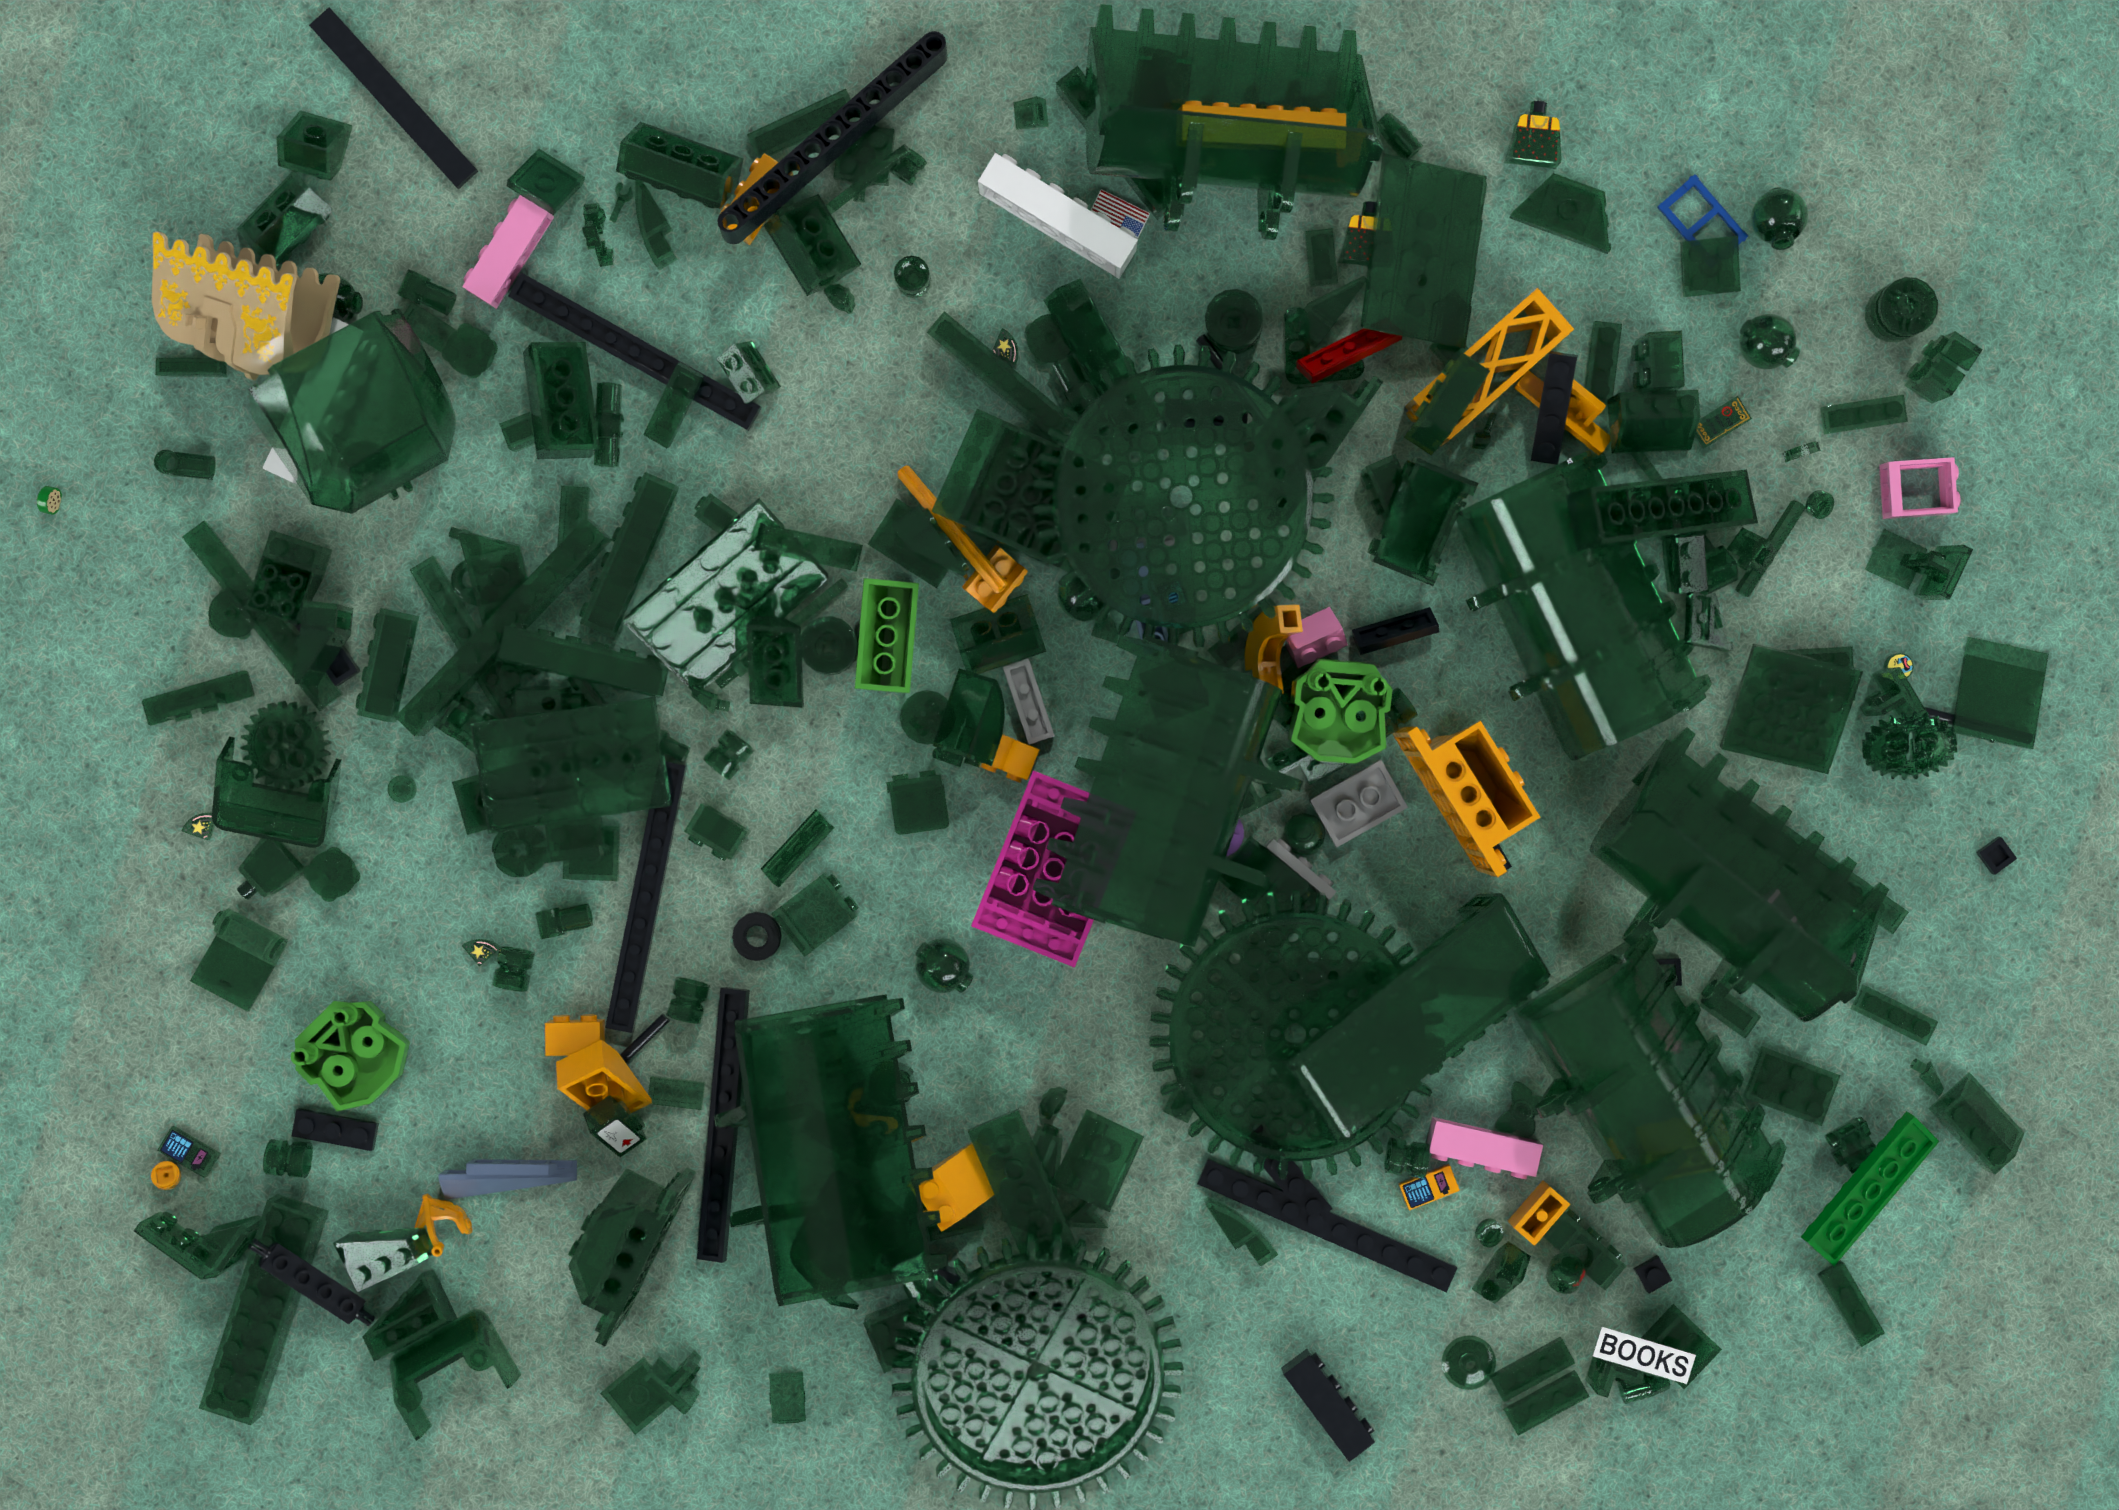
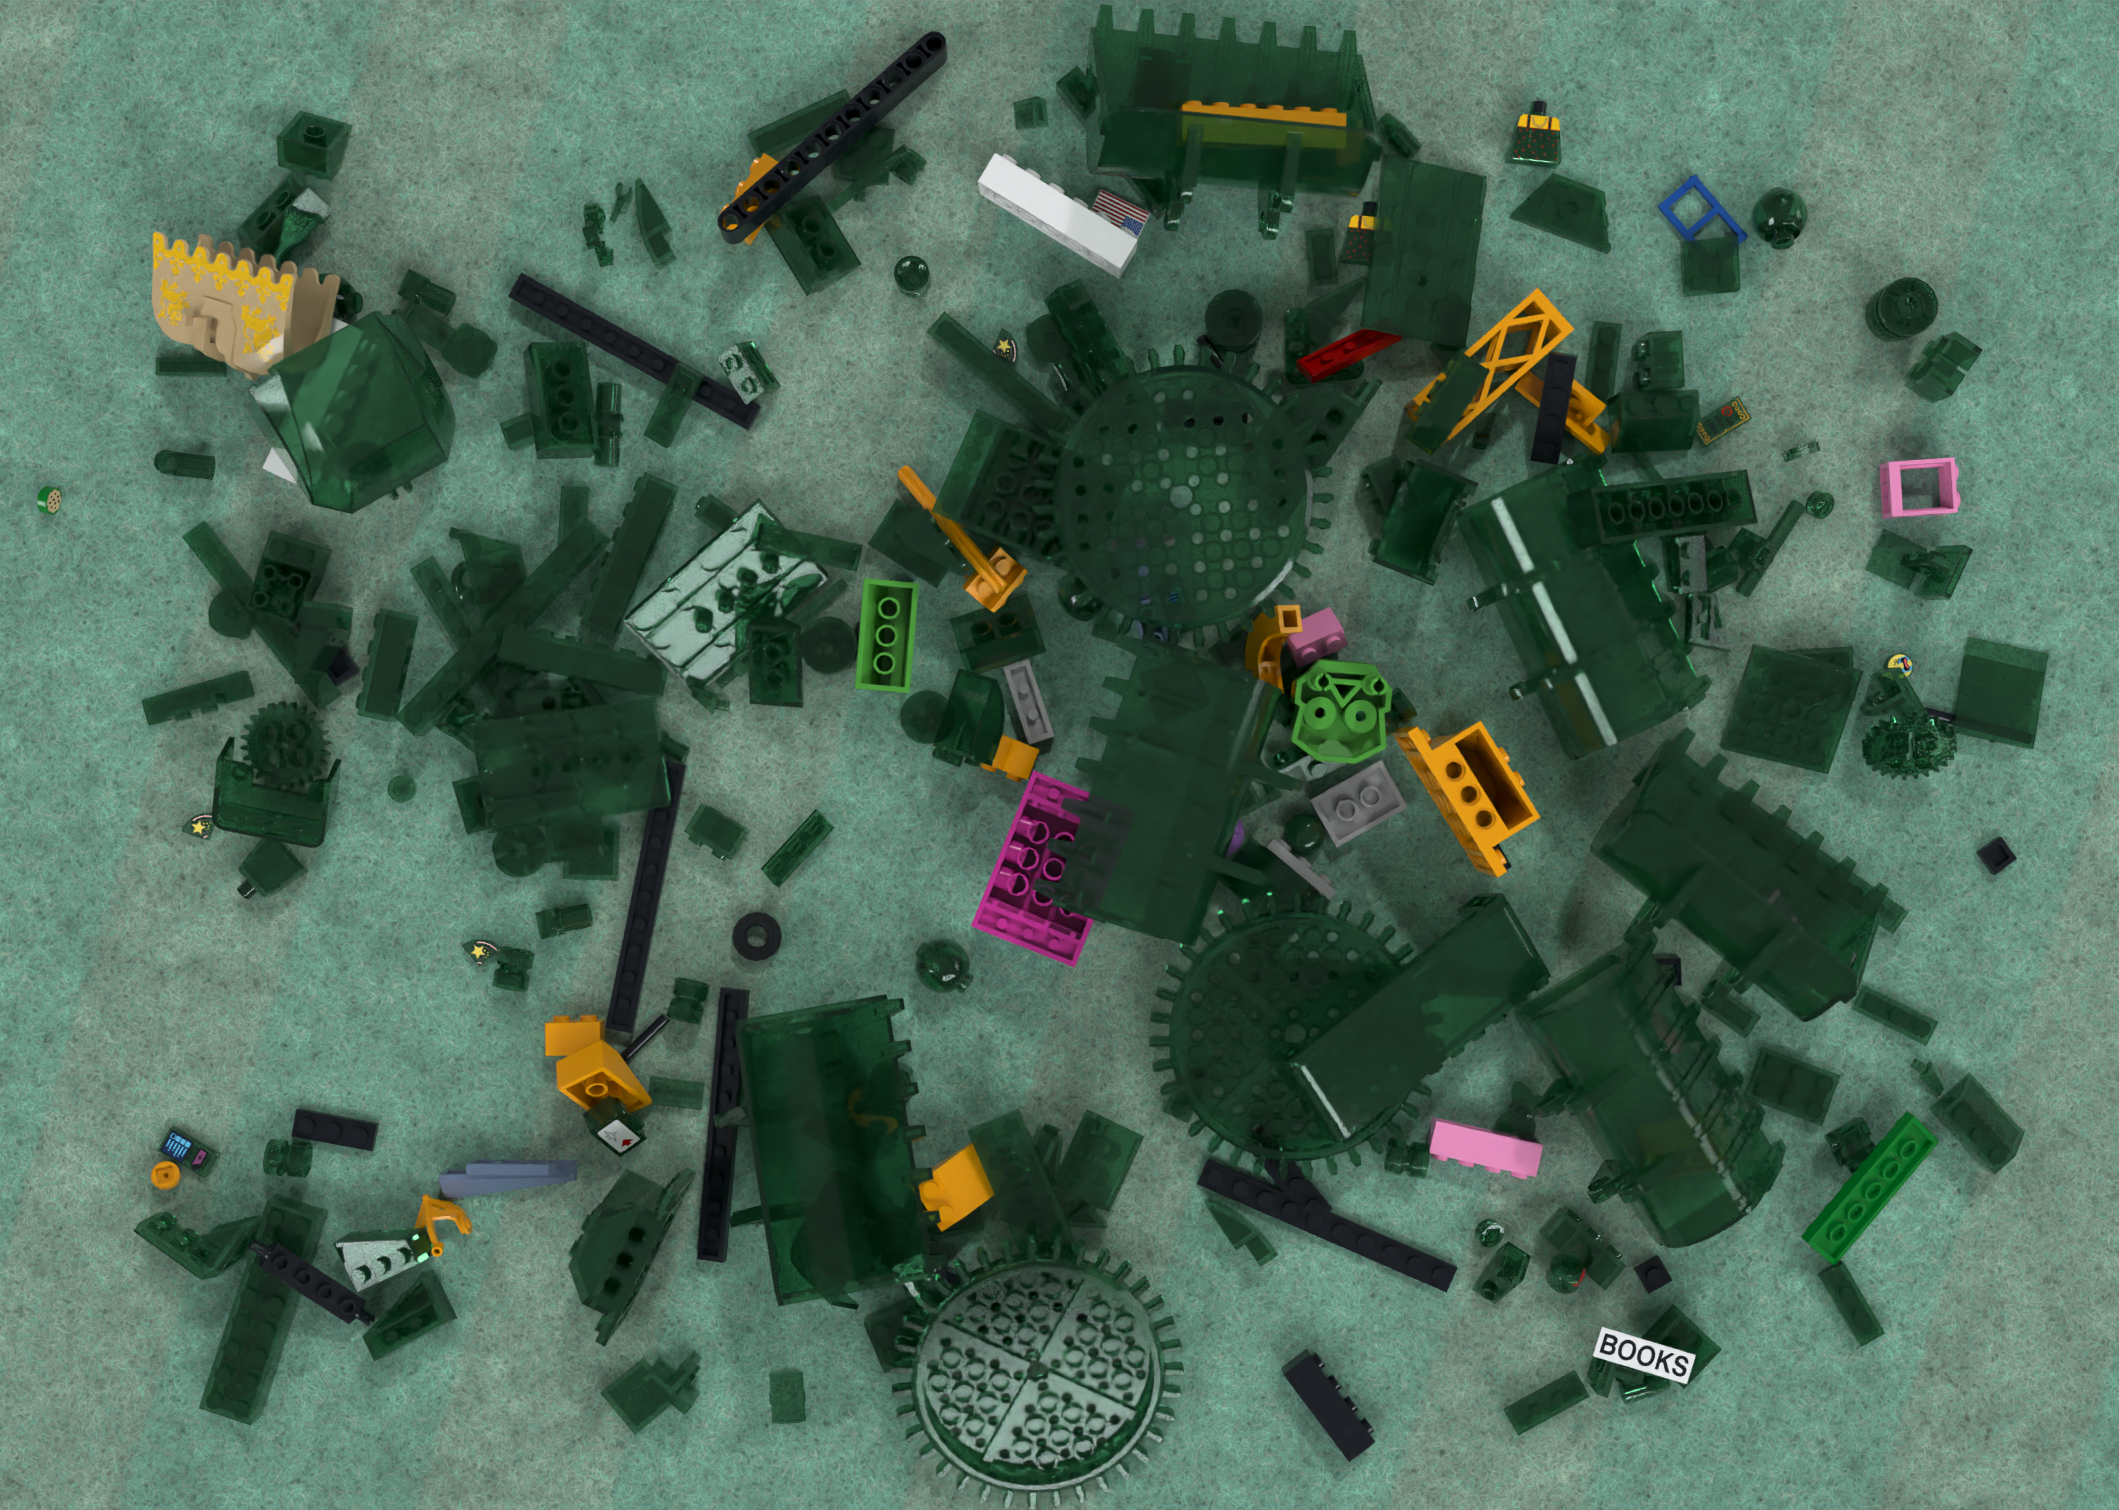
(241, 957): clear green door -> none
(332, 874): clear green piece -> none
(366, 1069): bright green brick -> none
(393, 98): black tile -> none
(466, 1337): clear green windscreen -> none
(507, 251): bright pink brick -> none
(545, 181): clear green tile -> none
(679, 165): clear green brick -> none
(723, 762): clear green wheel -> none
(816, 913): clear green panel -> none
(842, 294): clear green piece -> none
(918, 802): clear green bracket -> none
(1053, 1101): clear green piece -> none
(1395, 631): black plate -> none
(1434, 1186): tile -> none
(1462, 1351): clear green dish -> none
(1532, 1369): clear green plate -> none
(1538, 1212): light orange brick -> none
(1768, 342): clear green brick -> none
(1864, 414): clear green plate -> none

